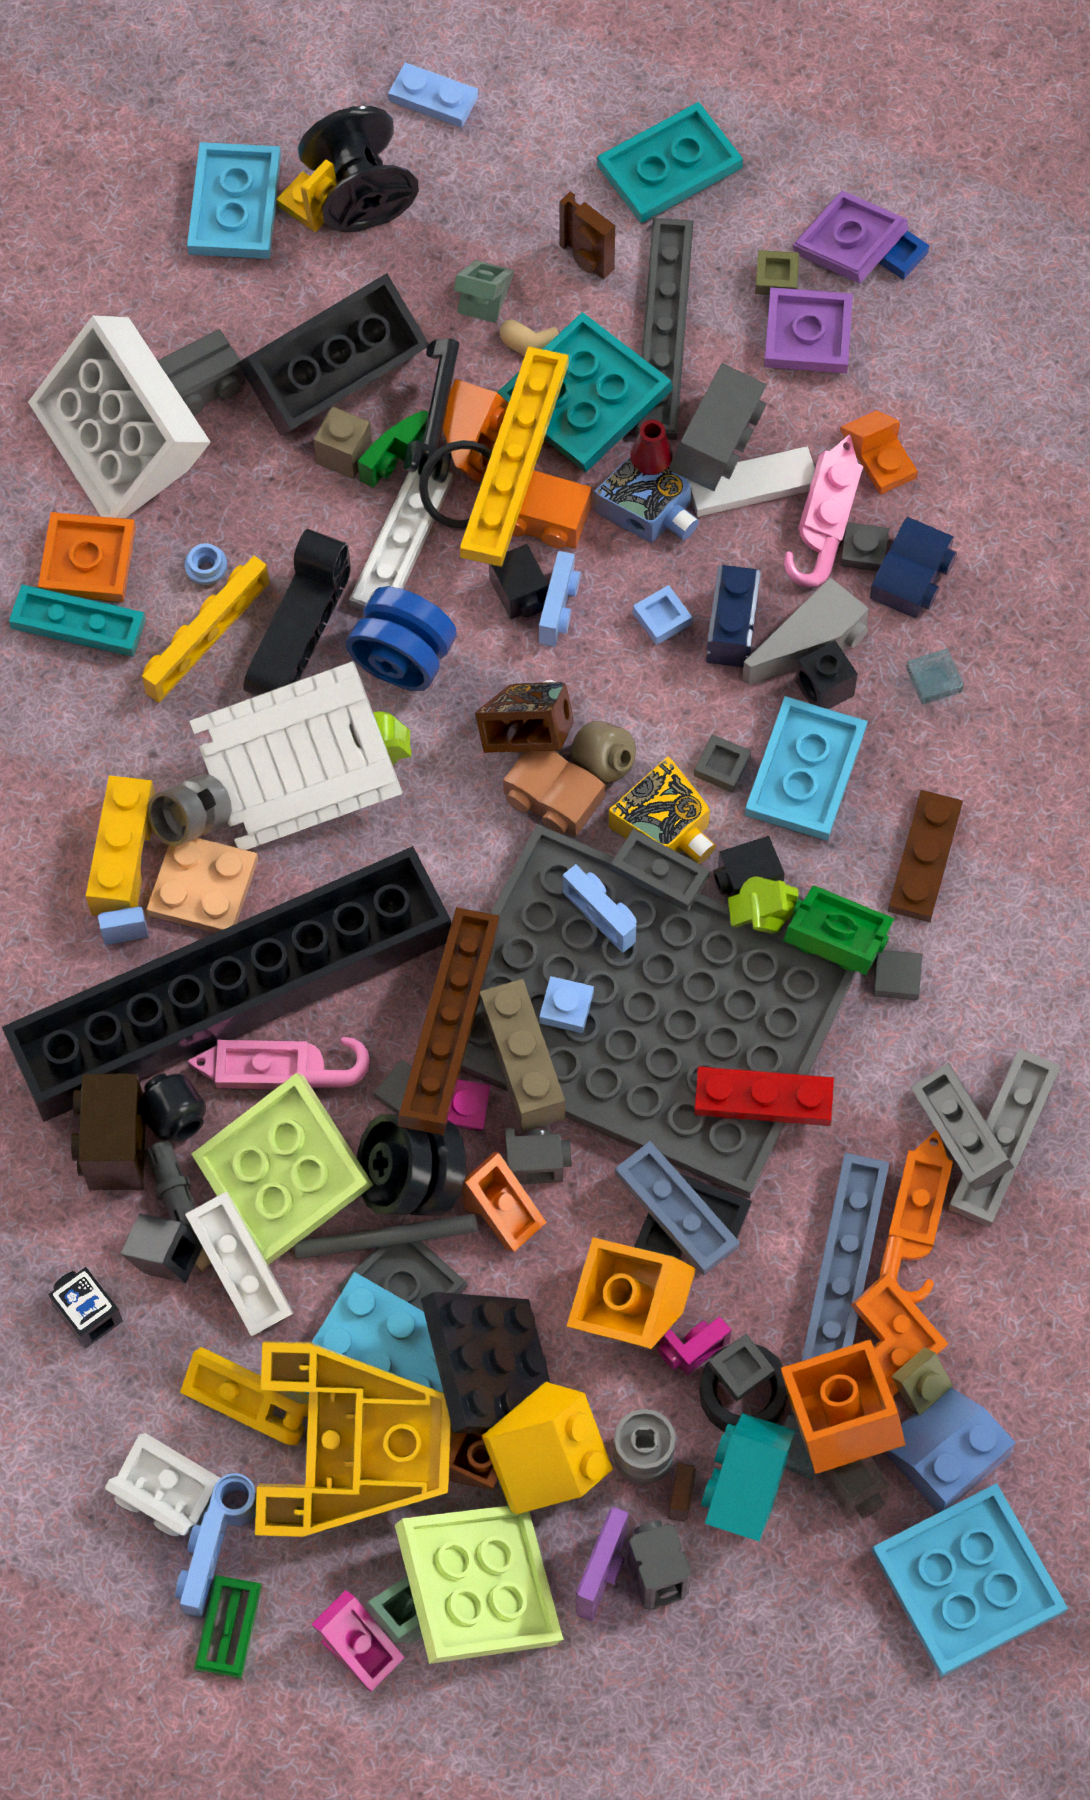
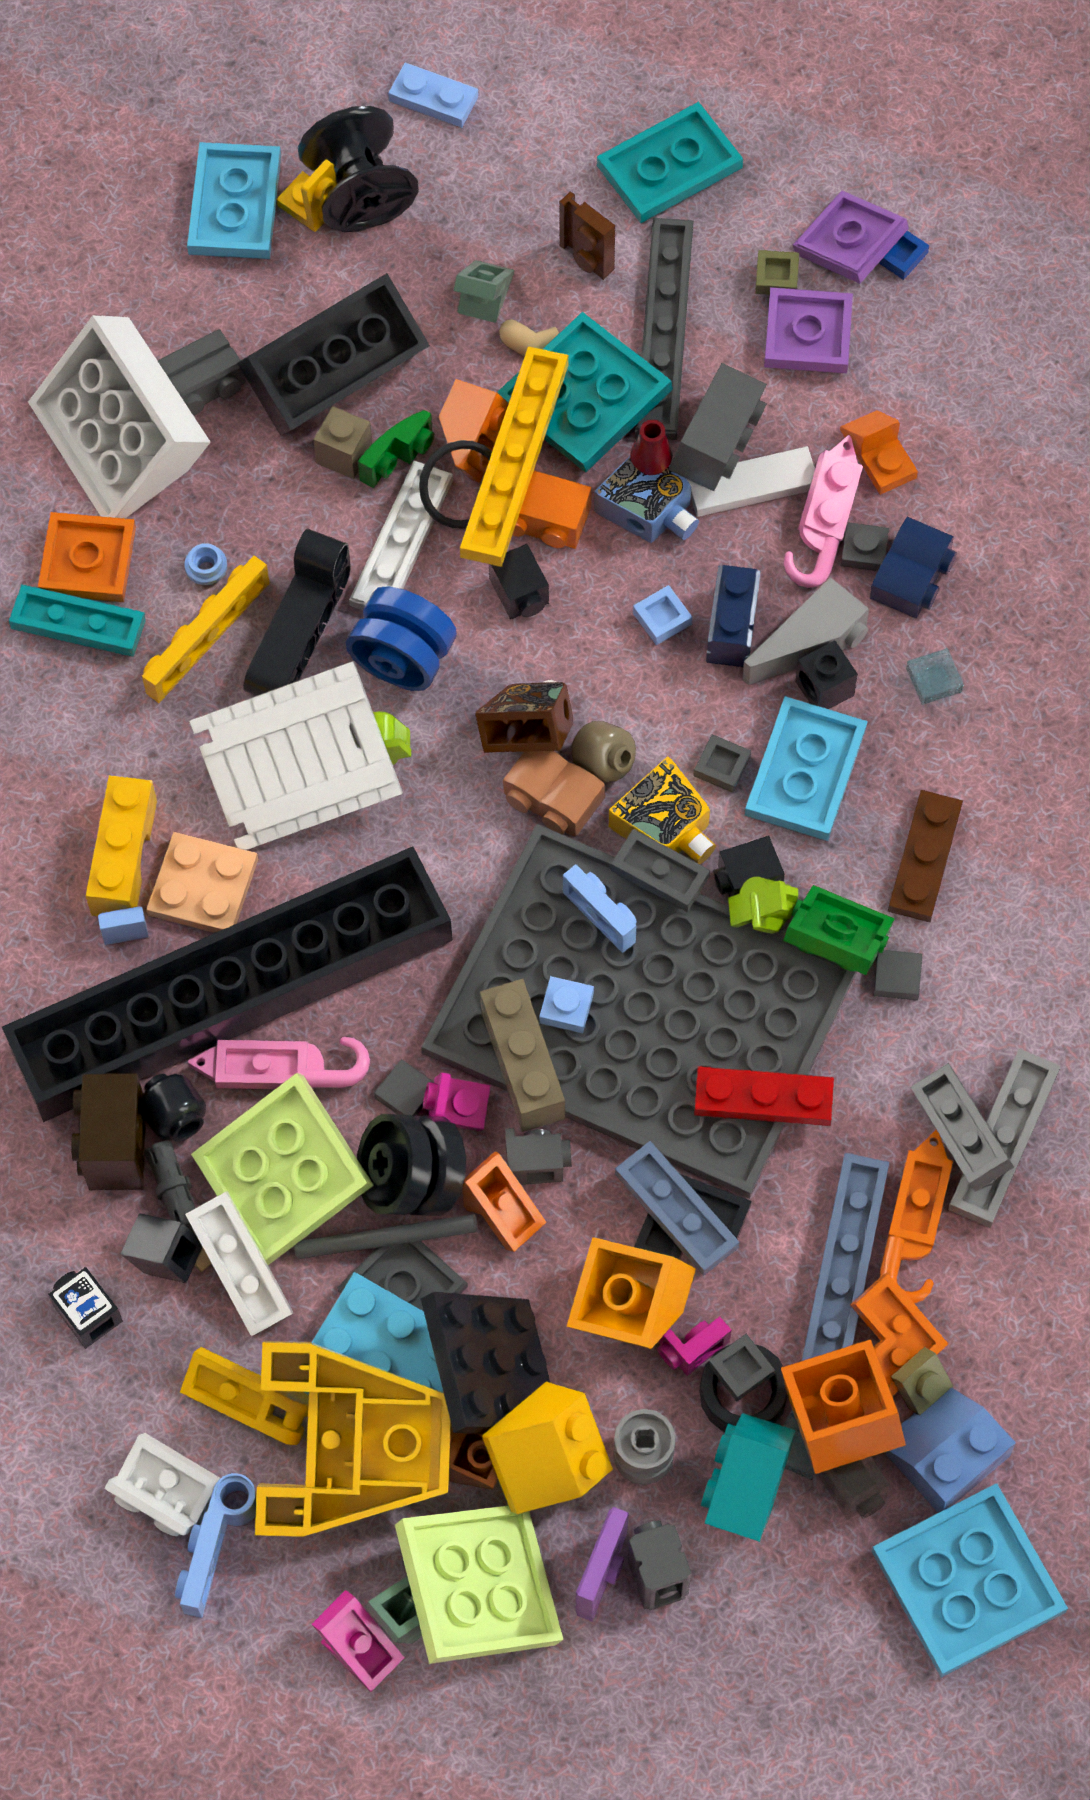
(189, 810): flat silver wheel -> none
(220, 1667): green tile -> none
(418, 452): black hinge -> none
(448, 1021): reddish brown plate -> none
(555, 615): light blue plate -> none
(682, 1492): reddish brown tile -> none

